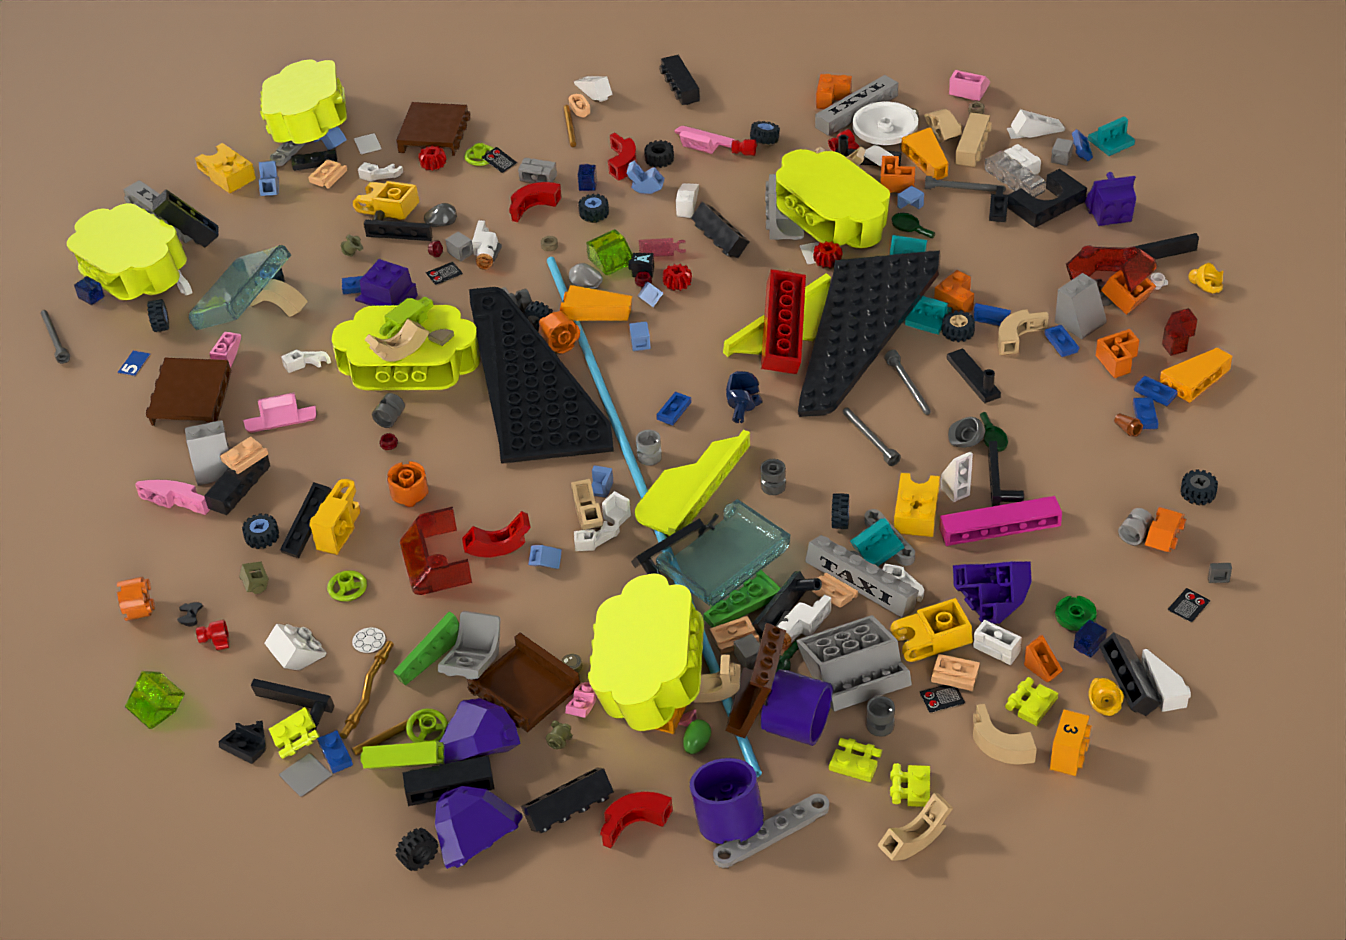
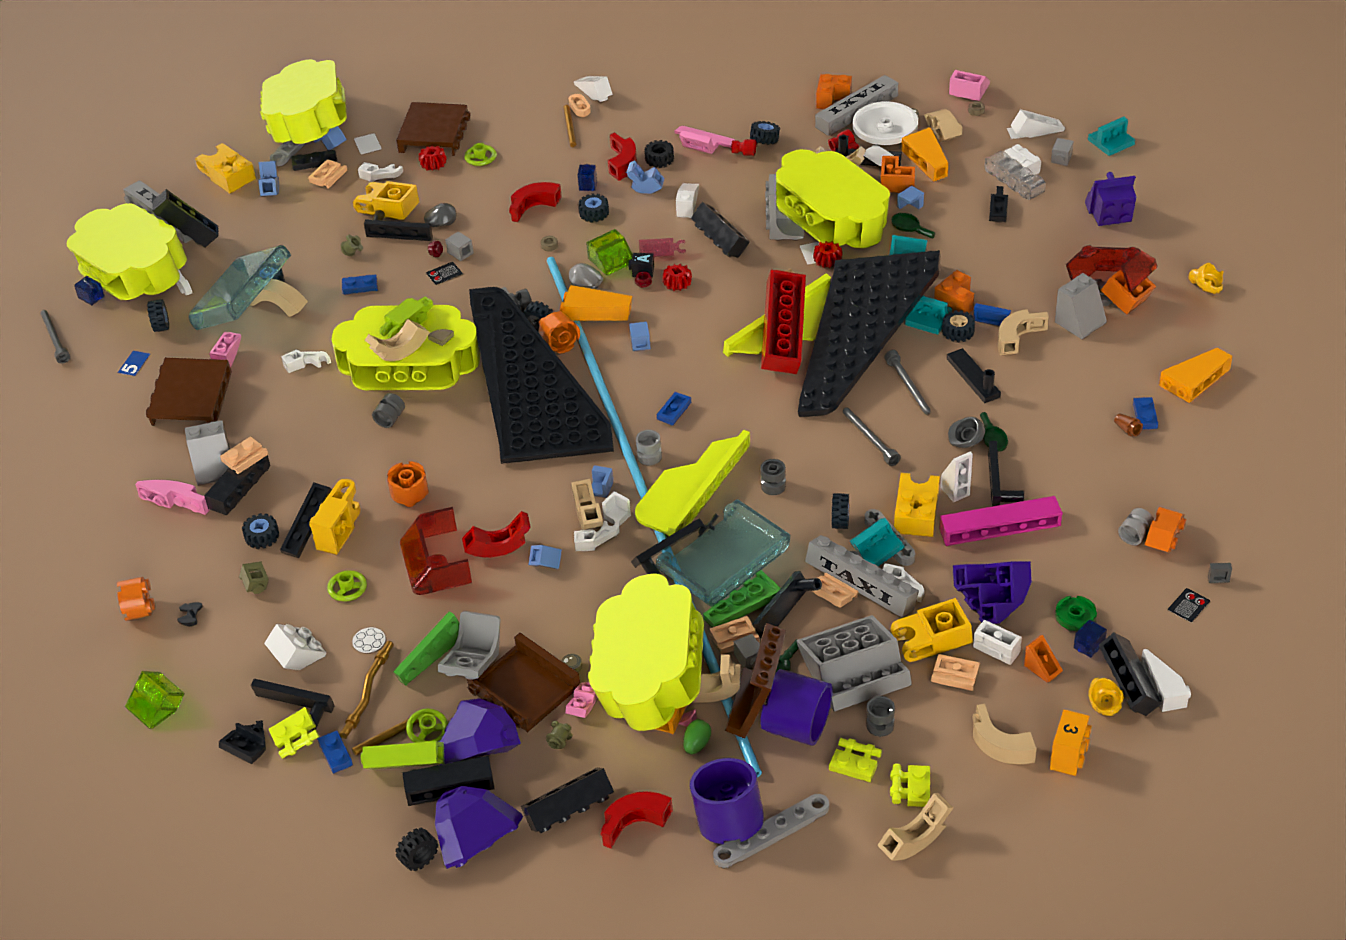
(217, 632): red piece -> none
(279, 412): bright pink plate -> none
(305, 774): light grey sticker -> none
(386, 285): dark purple piece -> none
(388, 441): dark red plate -> none
(485, 246): white plate -> none
(499, 159): black sticker -> none
(537, 171): light grey brick -> none
(650, 294): medium blue panel -> none
(680, 80): black brick -> none
(738, 394): dark blue piece -> none
(804, 619): white plate -> none
(932, 183): dark grey piece -> none
(941, 698): black sticker -> none
(973, 139): tan brick -> none
(1037, 704): neon yellow plate -> none
(1038, 211): black arch -> none
(1061, 340): blue plate -> none
(1082, 145): blue plate -> none
(1117, 352): orange brick -> none
(1158, 391): blue plate -> none
(1159, 280): white plate -> none
(1171, 246): black piece -> none
(1178, 330): clear red brick -> none
(1199, 487): black wheel -> none

